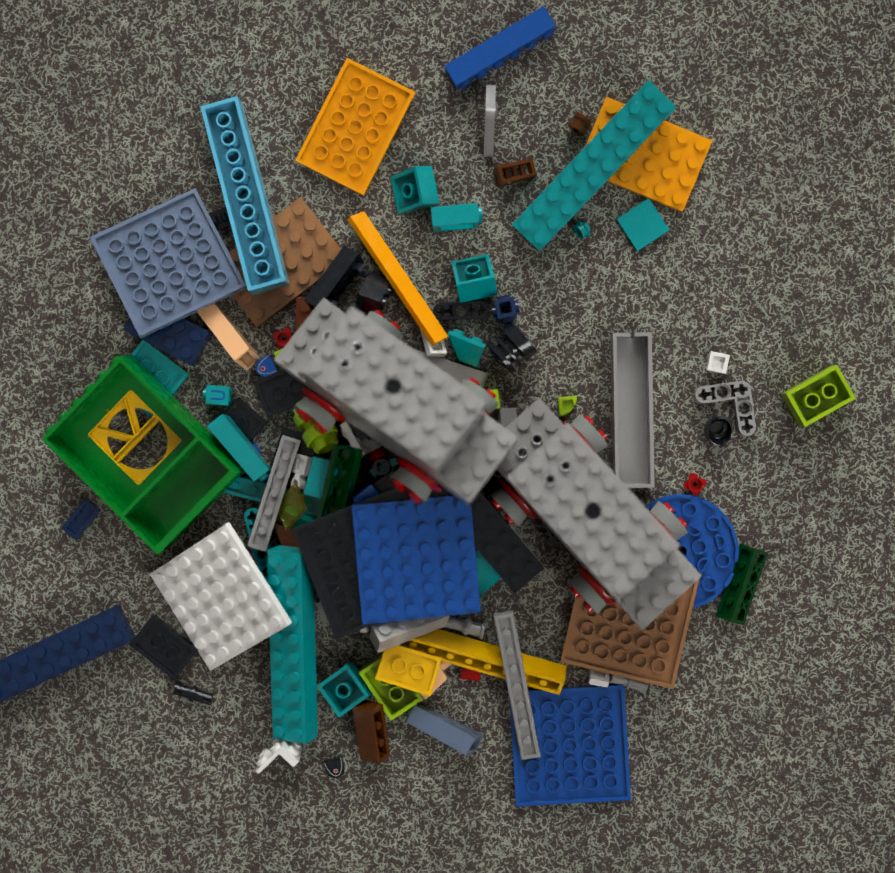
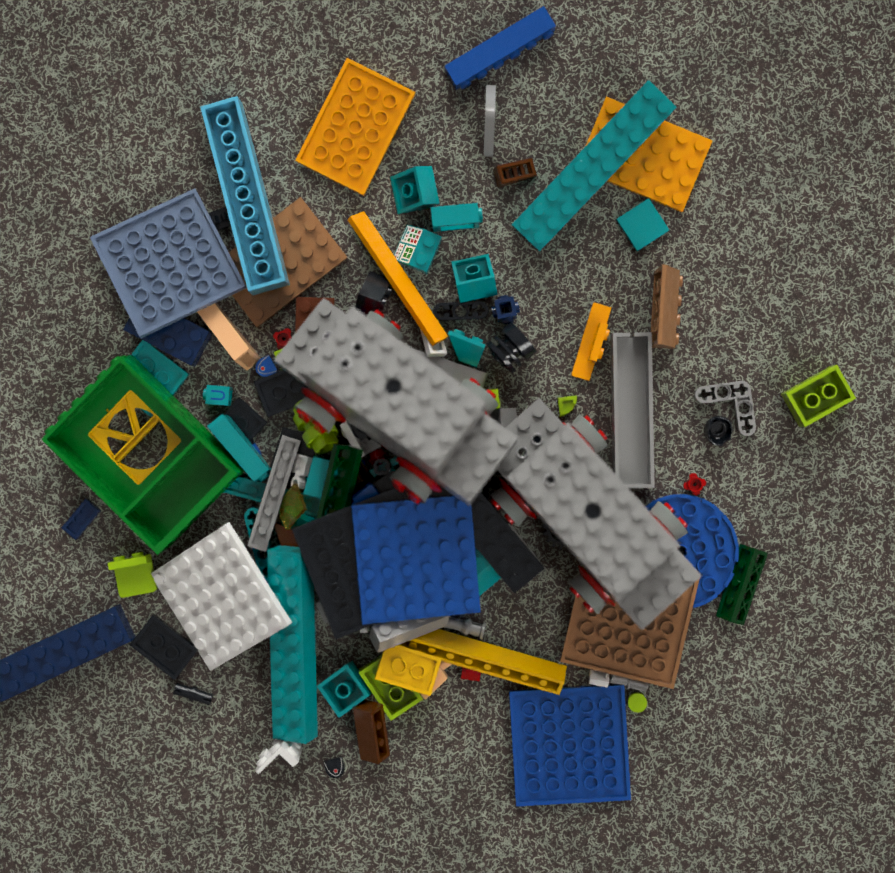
(133, 574): none -> lime bracket
(337, 277): black brick -> none
(417, 248): none -> teal slope
(444, 729): sand blue slope -> none
(517, 684): light grey tile -> none
(579, 124): reddish brown wheel -> none
(581, 229): teal plate -> none
(591, 342): none -> light orange bracket
(637, 702): none -> lime tile
(665, 307): none -> medium nougat slope
(717, 362): white plate -> none

